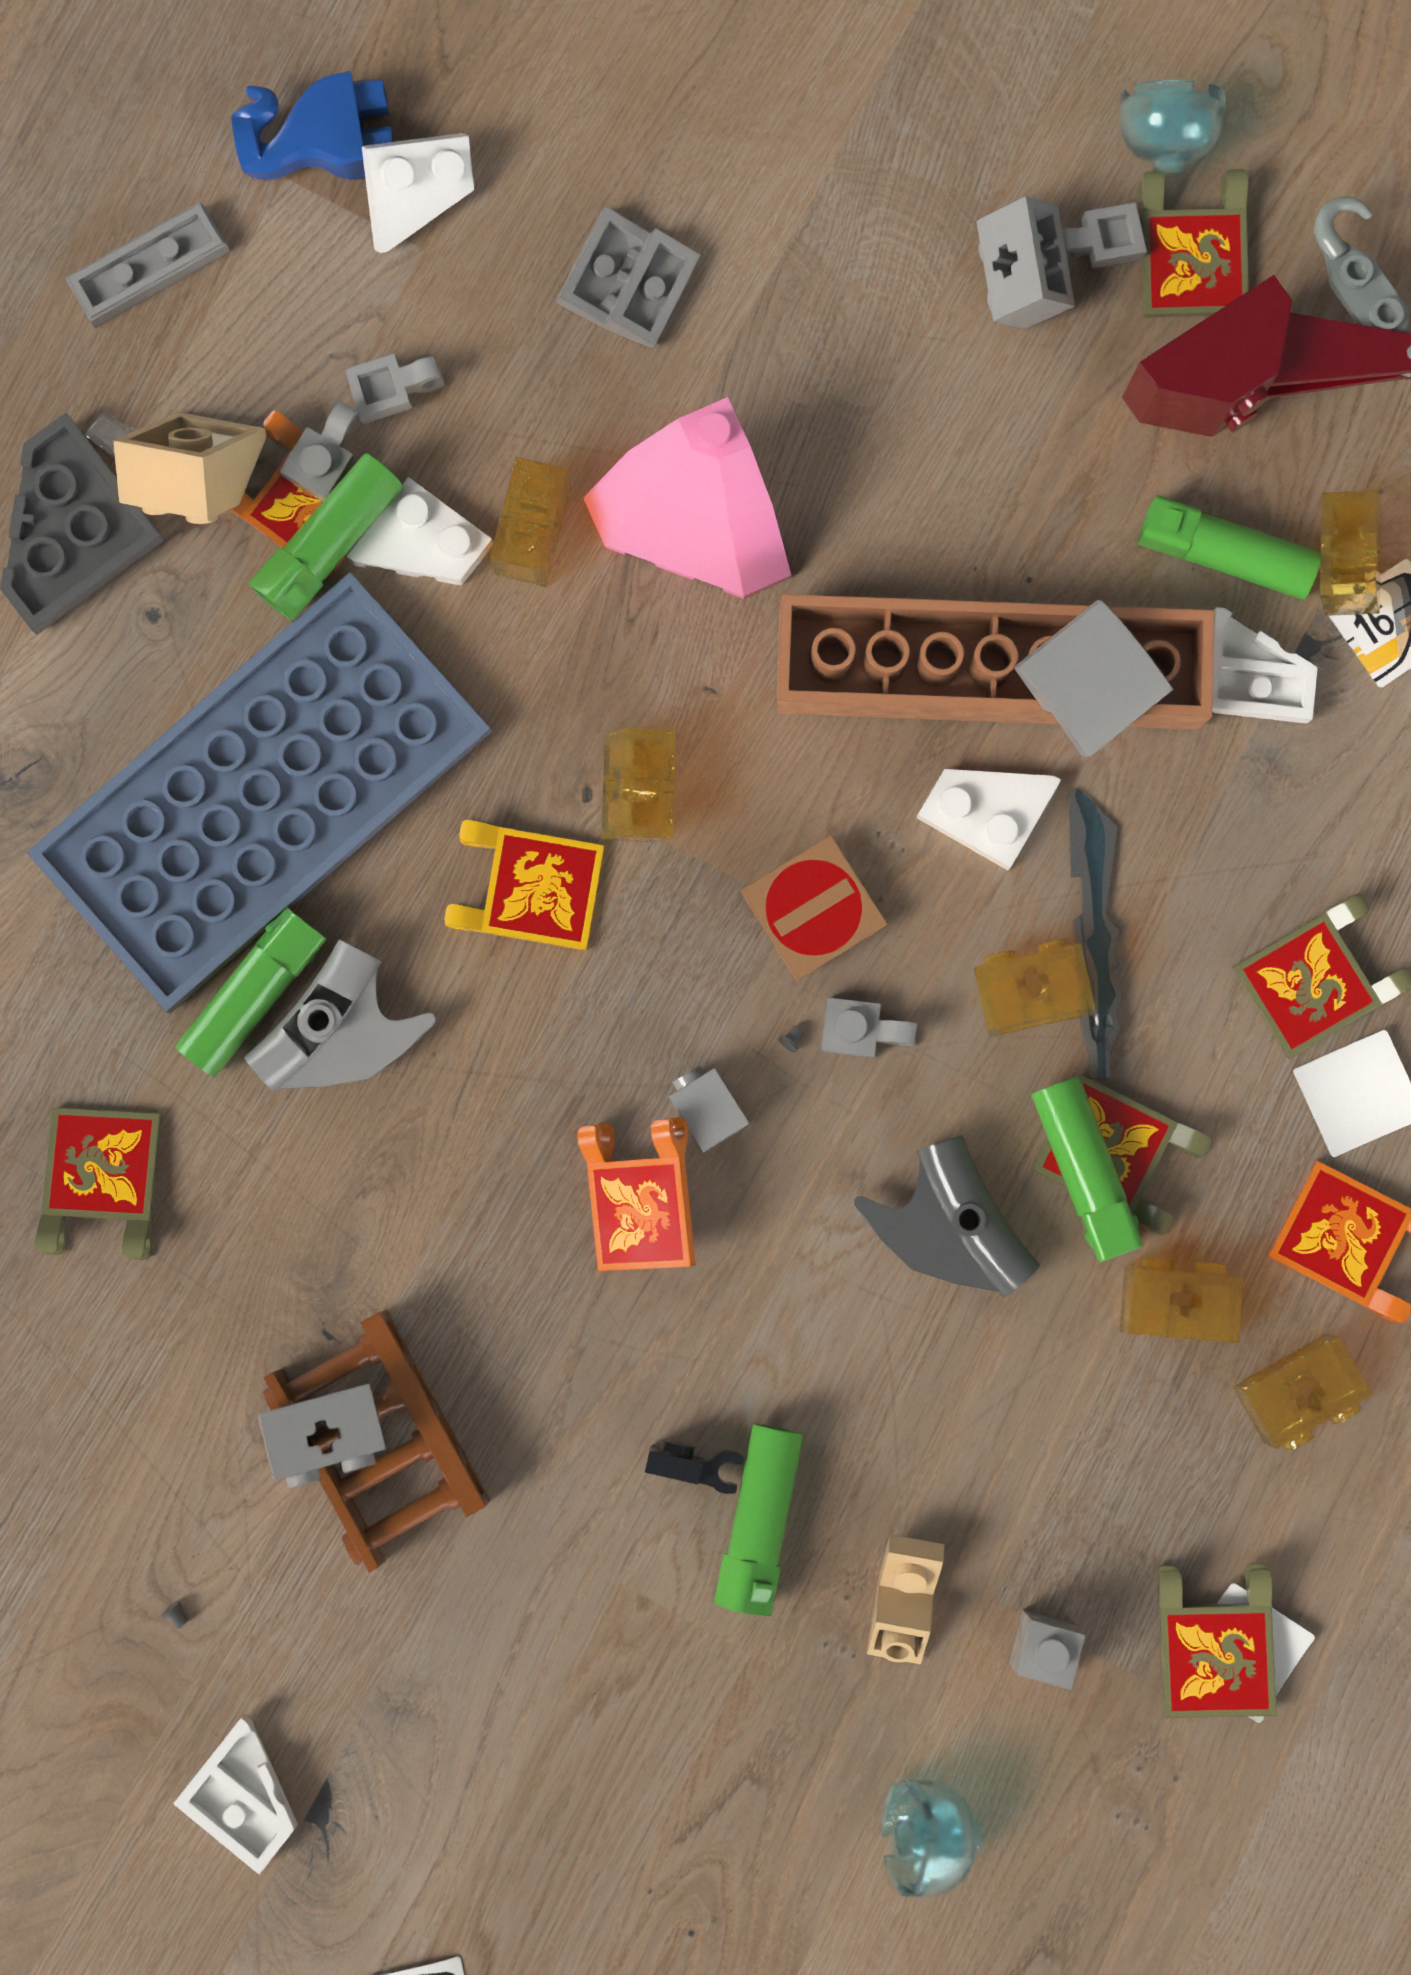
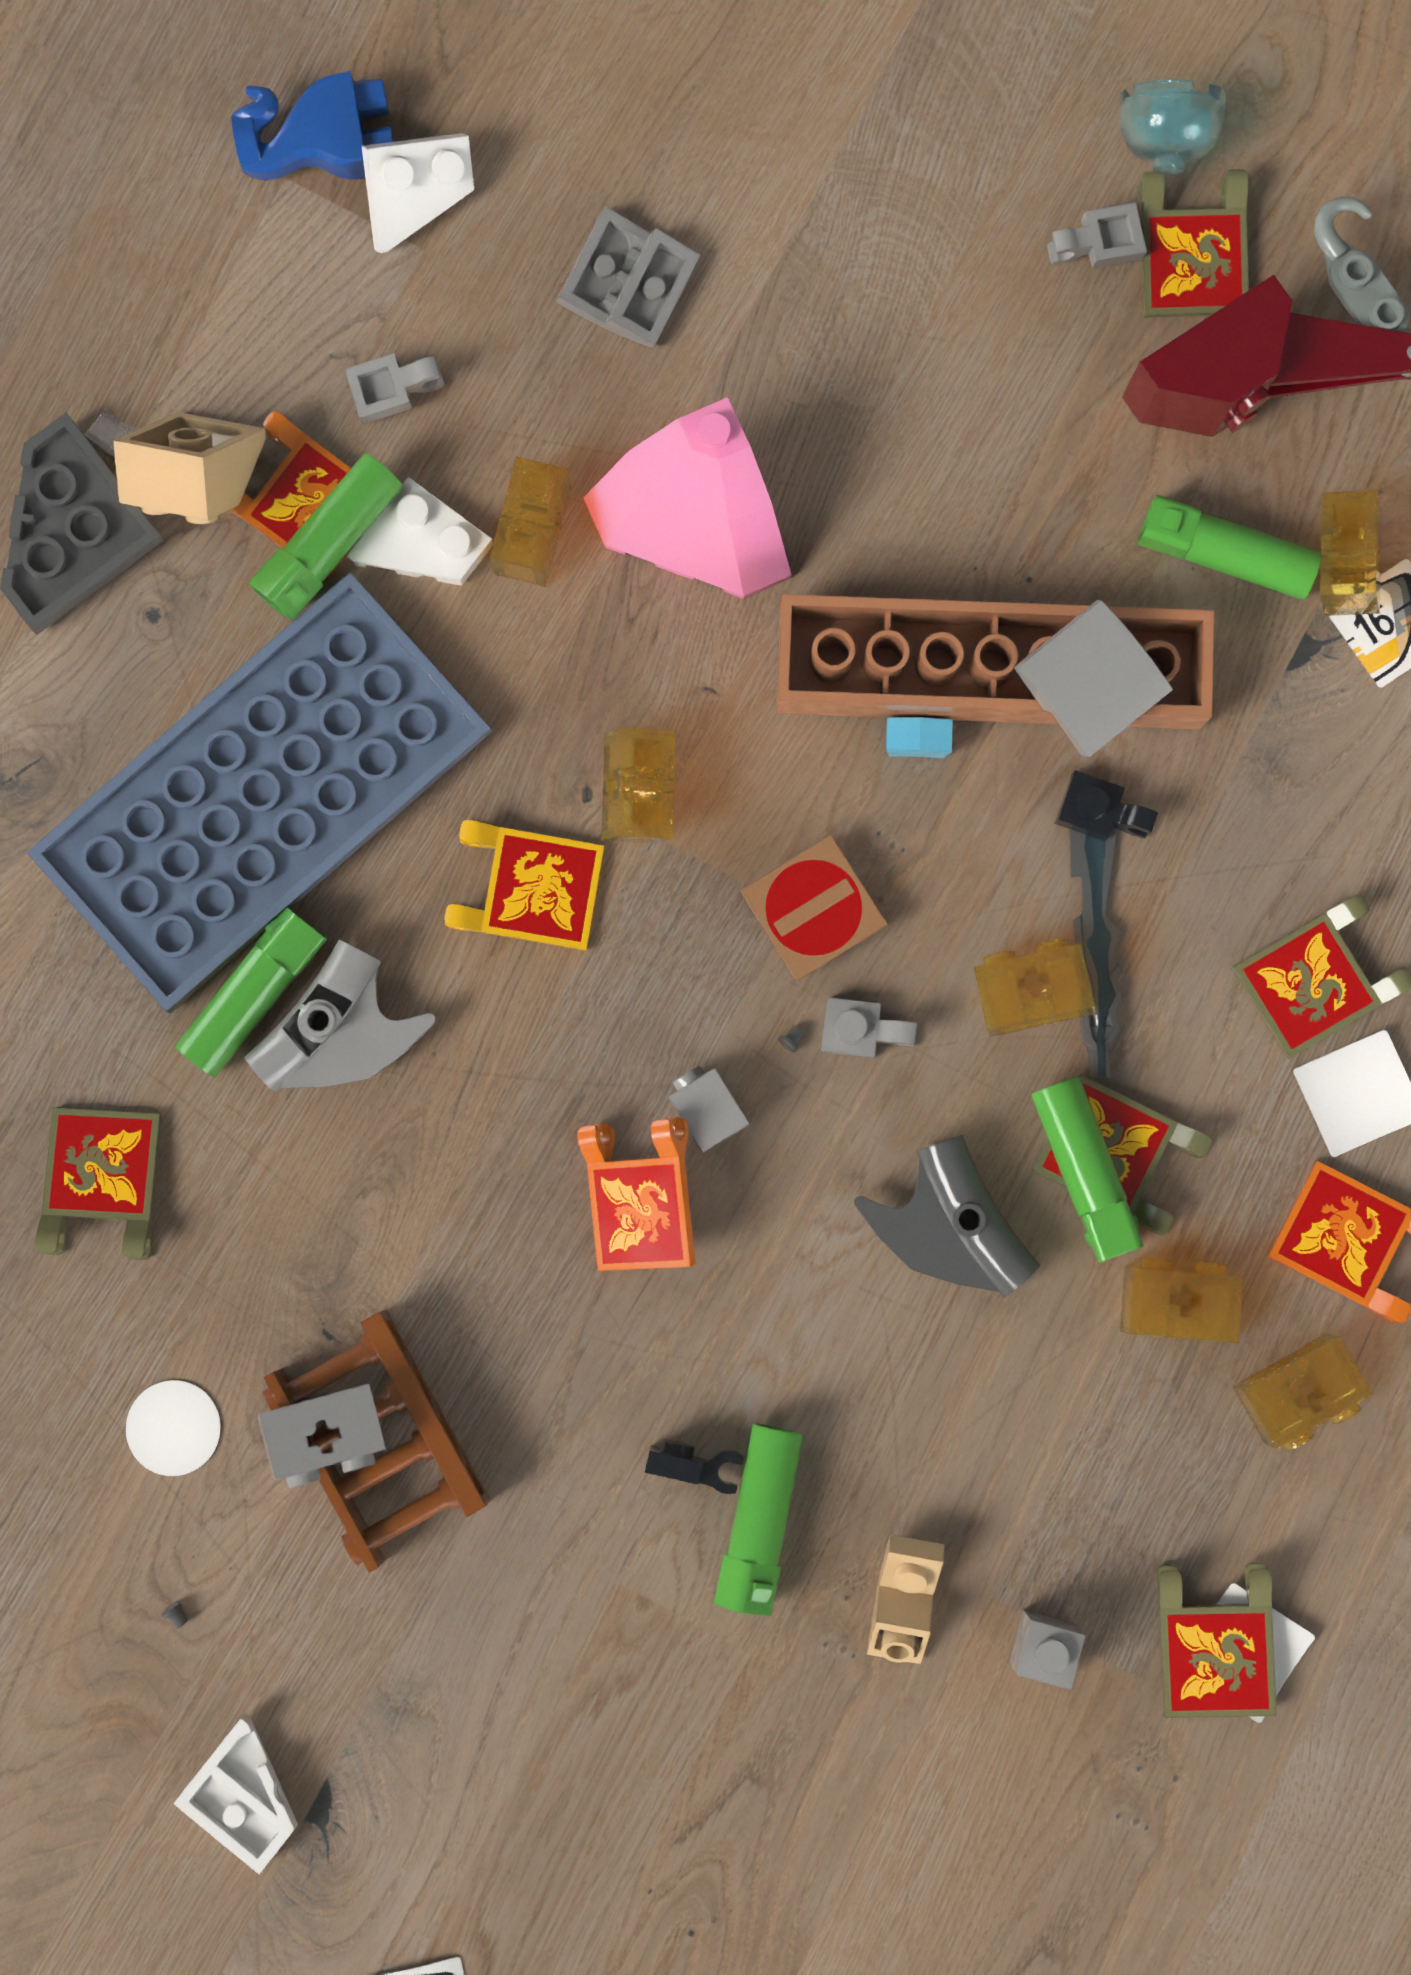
(147, 264): light grey tile -> none
(173, 1428): none -> white sticker
(320, 460): light grey plate -> none
(919, 737): none -> medium azure piece
(931, 1837): clear light blue cylinder -> none
(988, 810): white wing -> none
(1025, 263): light grey brick -> none
(1095, 808): none -> black plate
(1258, 676): white wing -> none

